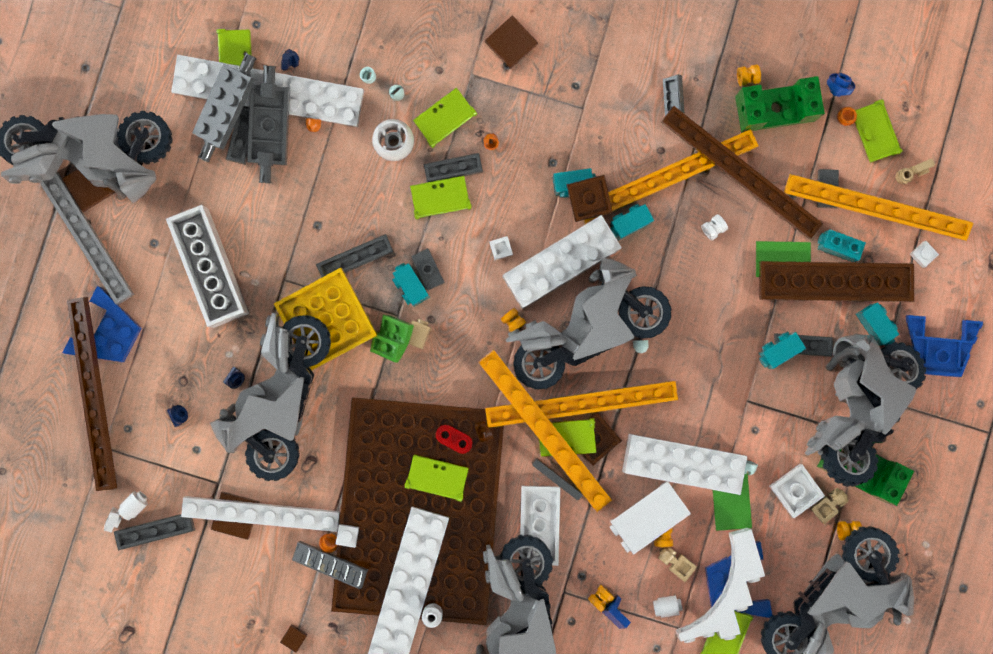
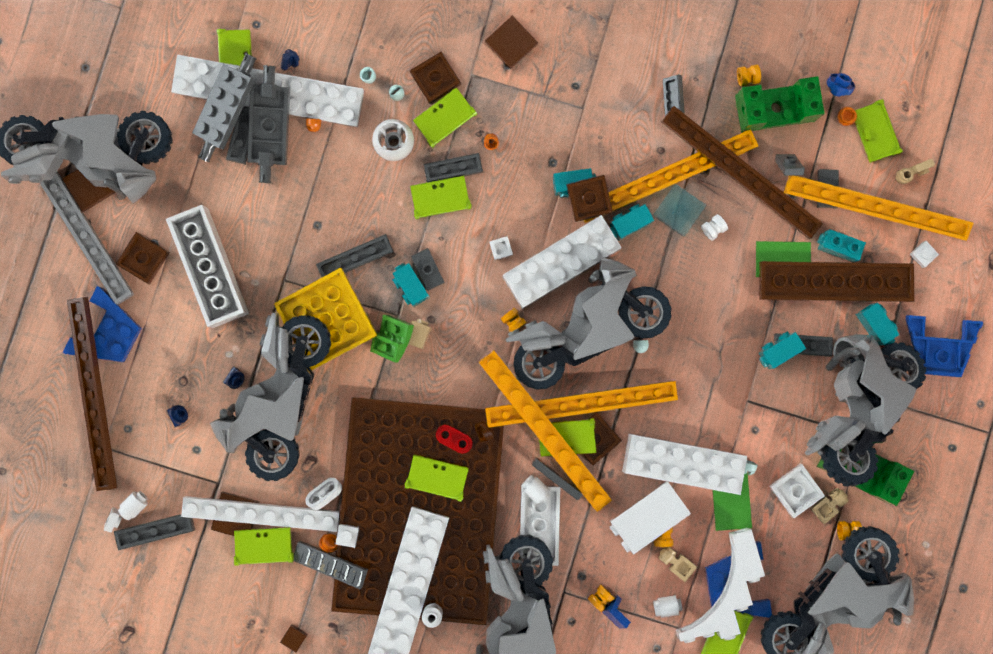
(142, 258): none -> reddish brown tile
(263, 549): none -> lime door
(324, 493): none -> white plate
(435, 77): none -> reddish brown tile
(536, 489): none -> white brick
(679, 210): none -> clear light blue plate
(789, 164): none -> dark grey plate

